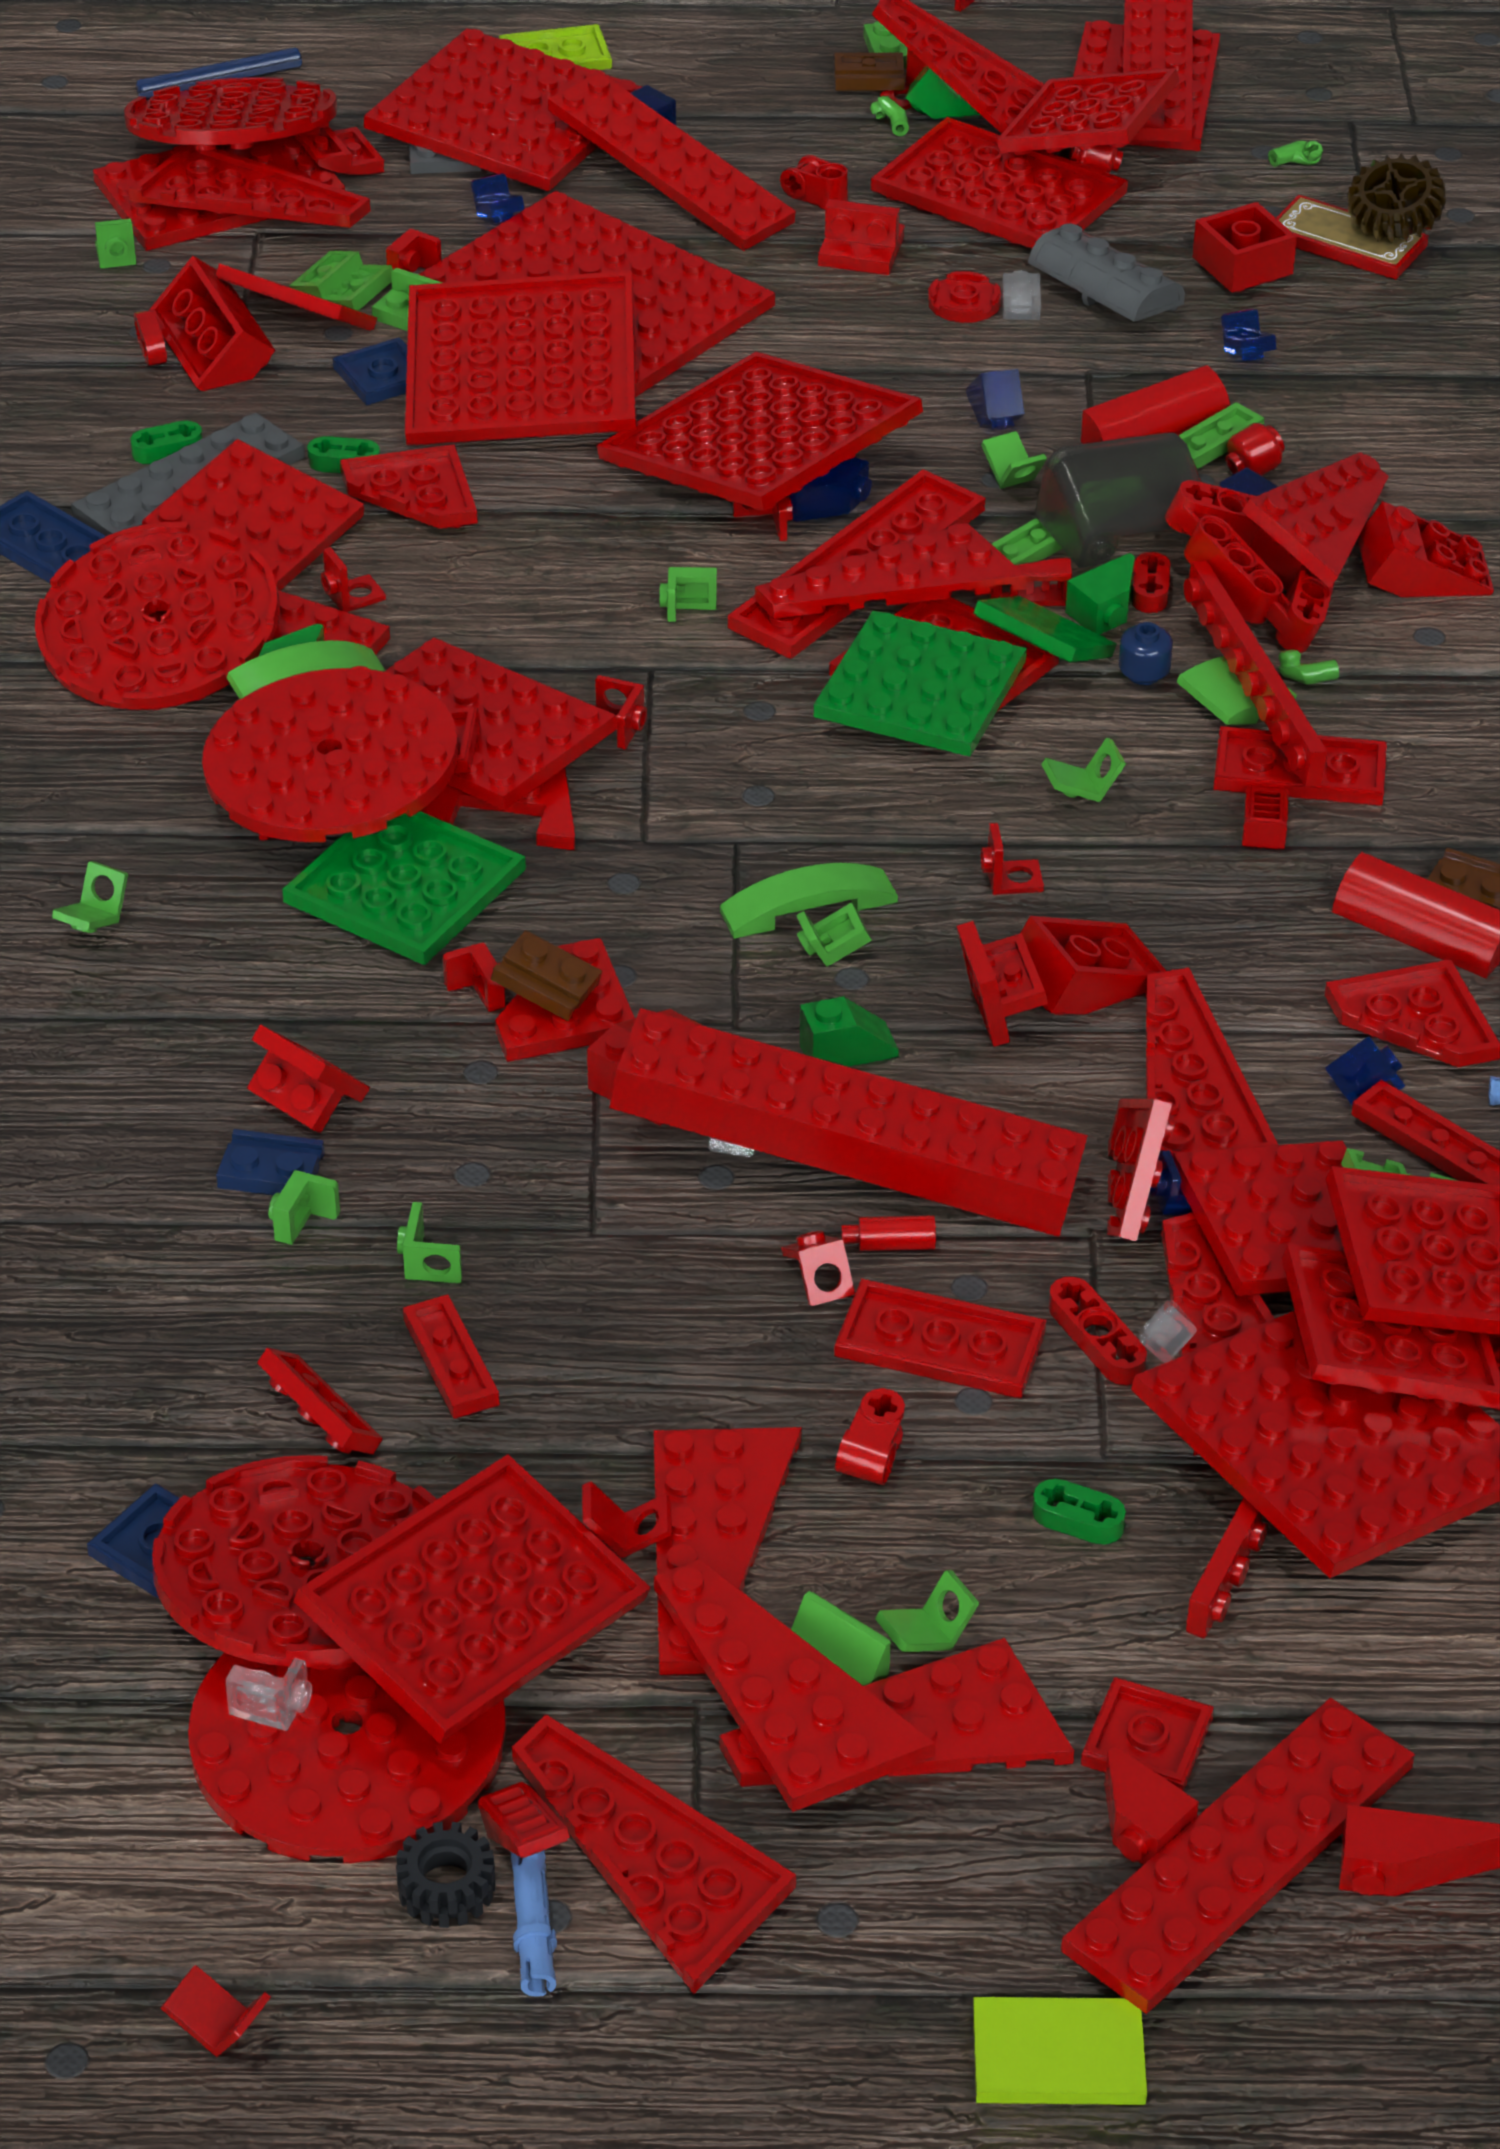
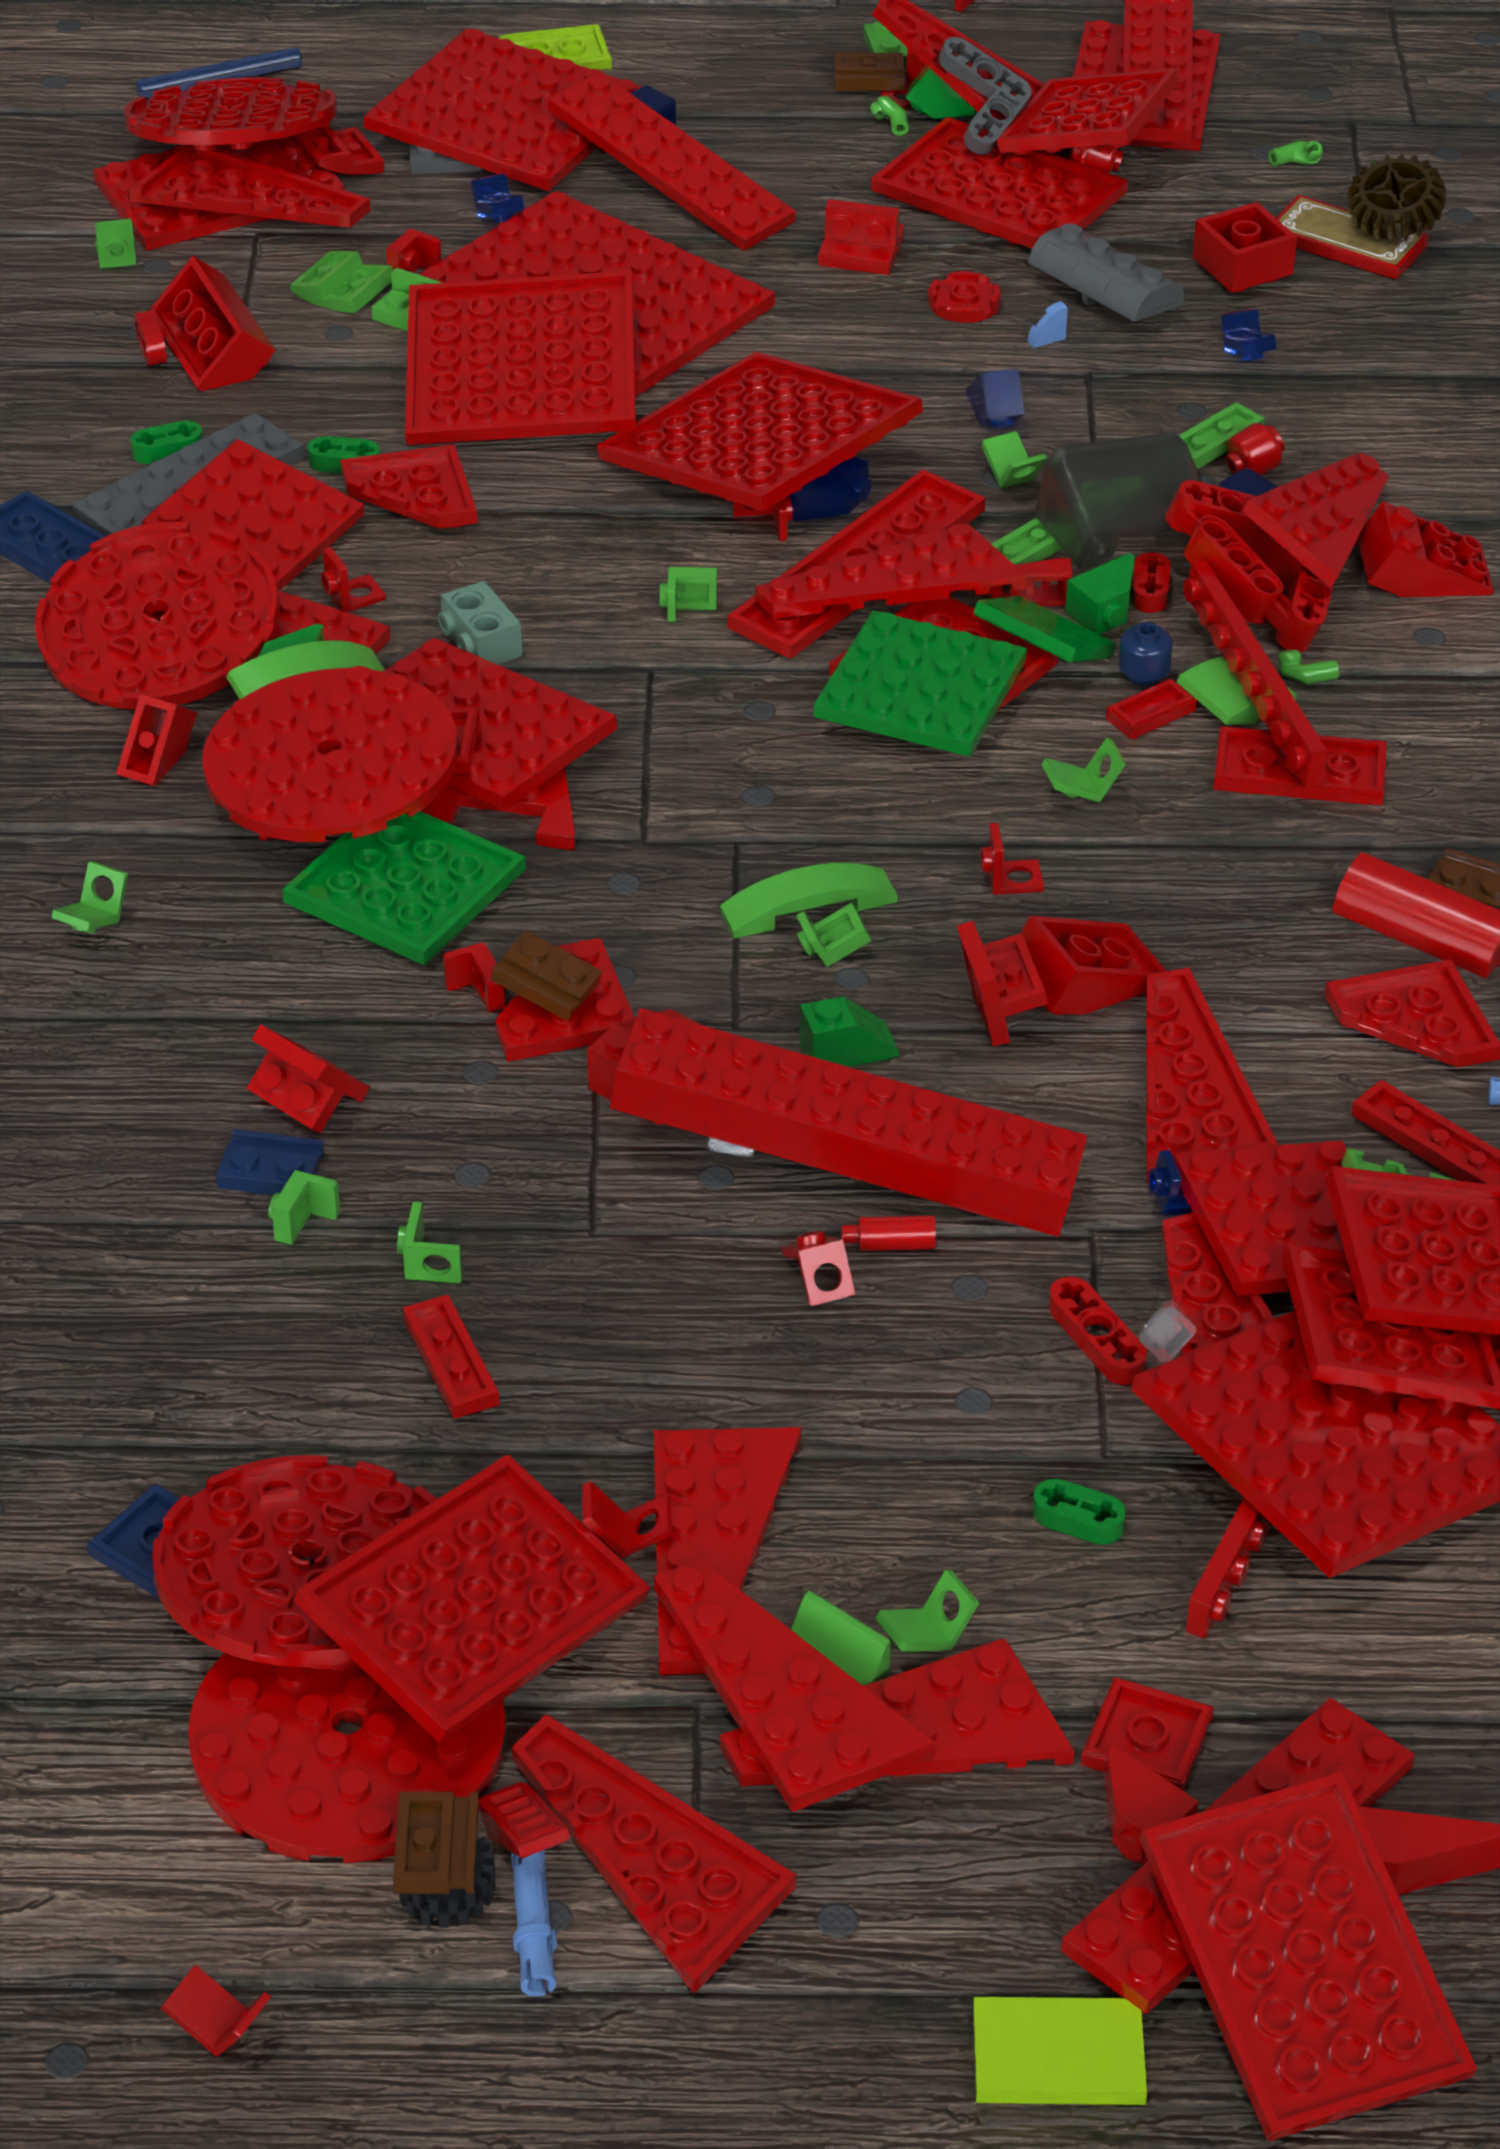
(155, 740): none -> red slope
(268, 1698): clear bracket -> none
(296, 297): red tile -> none
(319, 1402): red plate -> none
(375, 371): dark blue tile -> none
(435, 1843): none -> reddish brown plate
(481, 623): none -> sand green brick
(630, 715): red bracket -> none
(816, 181): red piece -> none
(873, 1437): red piece -> none
(940, 1338): red tile -> none
(998, 97): none -> dark grey beam
(1021, 296): clear bracket -> none
(1051, 326): none -> medium blue tile
(1135, 1146): red plate -> none
(1151, 709): none -> red tile
(1157, 409): red brick -> none
(1265, 817): red slope -> none
(1306, 1956): none -> red plate
(1363, 1068): clear blue bracket -> none

